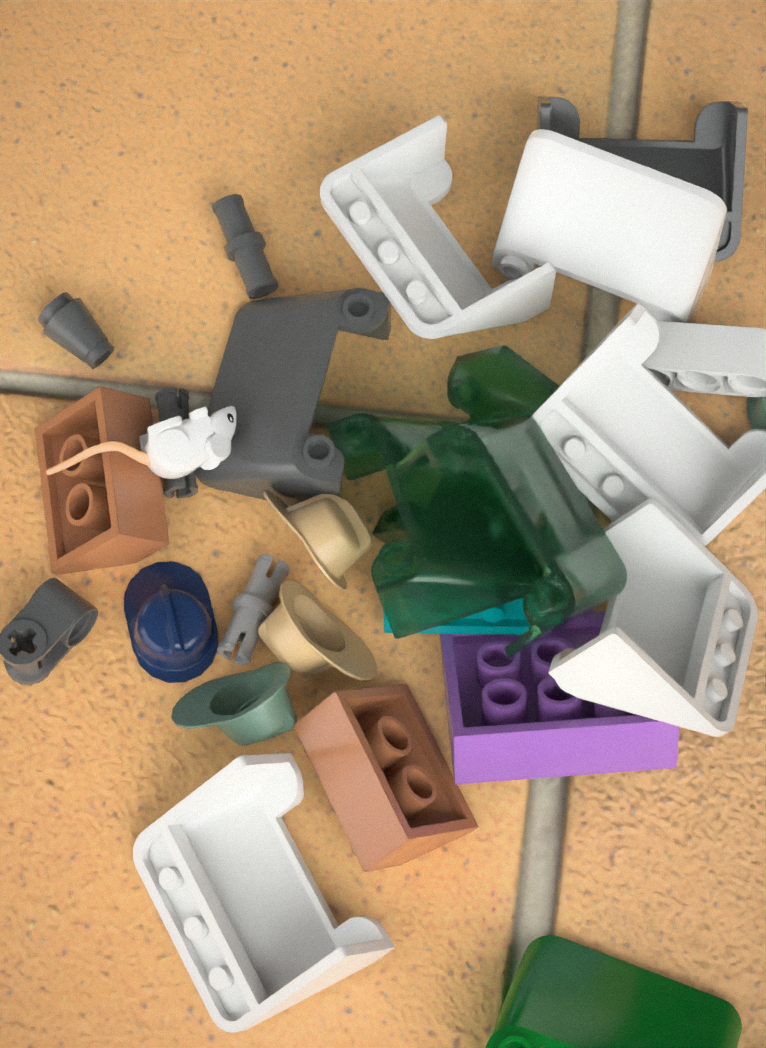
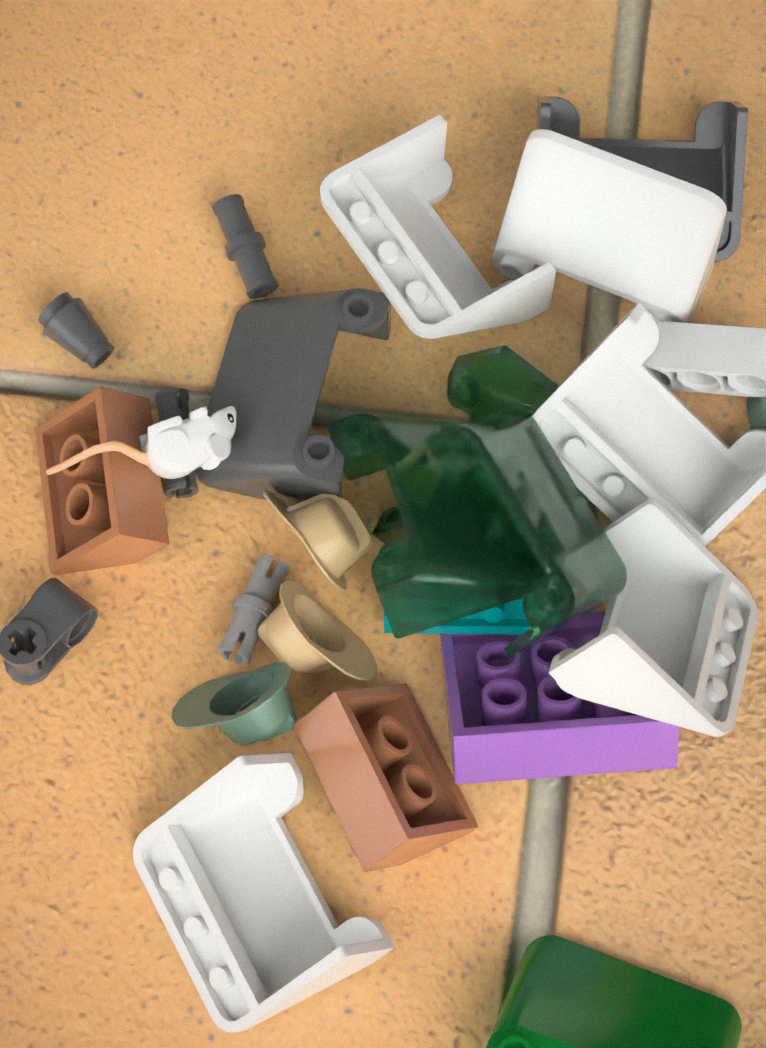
(171, 622): dark blue piece -> none

